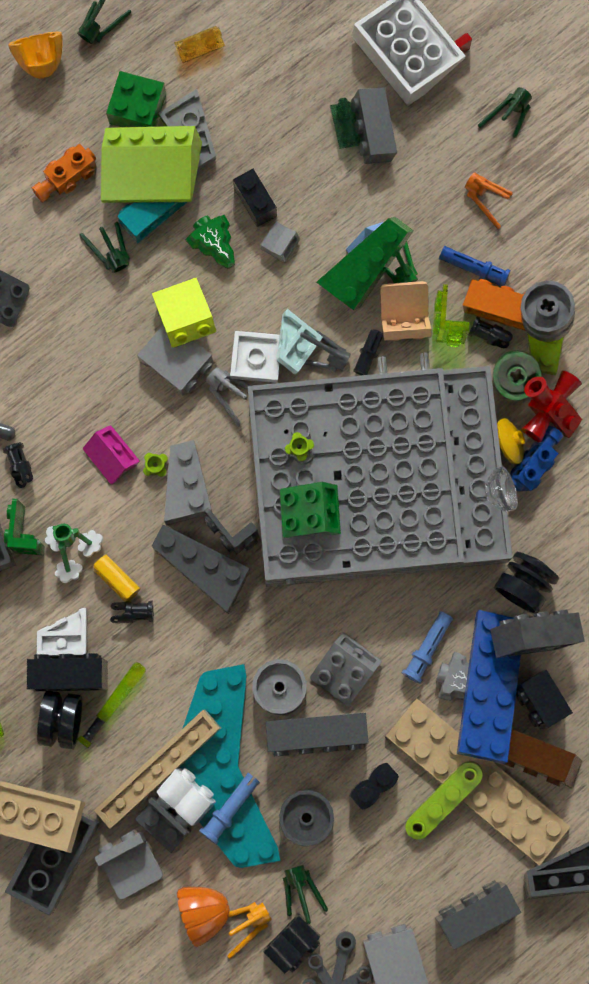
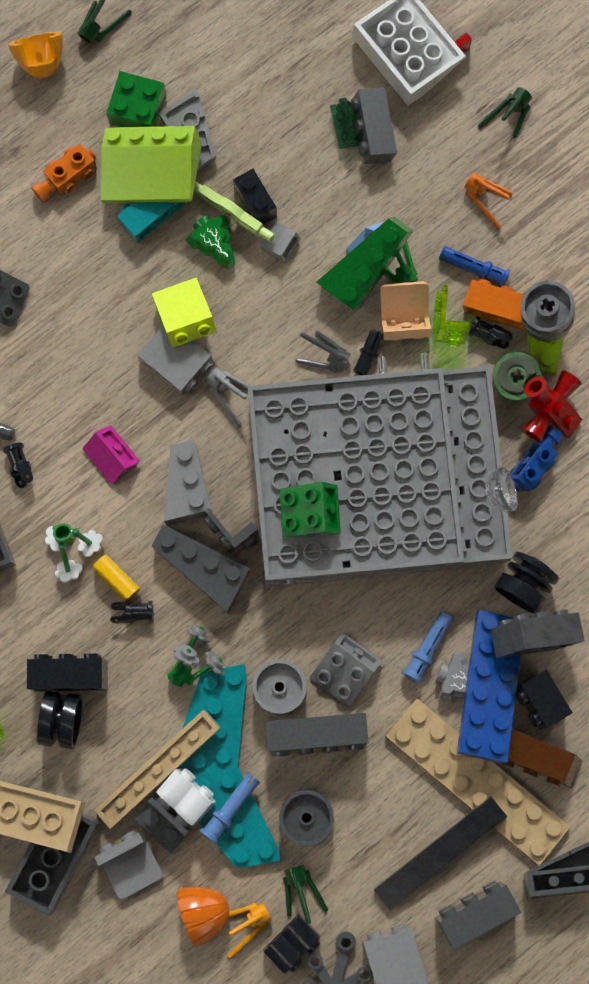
(15, 540): green bracket -> none
(64, 636): white wing -> none
(116, 259): dark green plant -> none
(117, 697): clear neon green piece -> none
(150, 459): lime plate -> none
(187, 655): none -> plant
(199, 44): clear yellow hinge -> none
(240, 216): none -> yellowish green piece
(255, 357): white plate -> none
(292, 348): light aqua wing -> none
(298, 439): lime plate -> none
(379, 780): black brick -> none
(440, 852): none -> black plate
(443, 800): lime plate -> none
(511, 441): yellow dish -> none

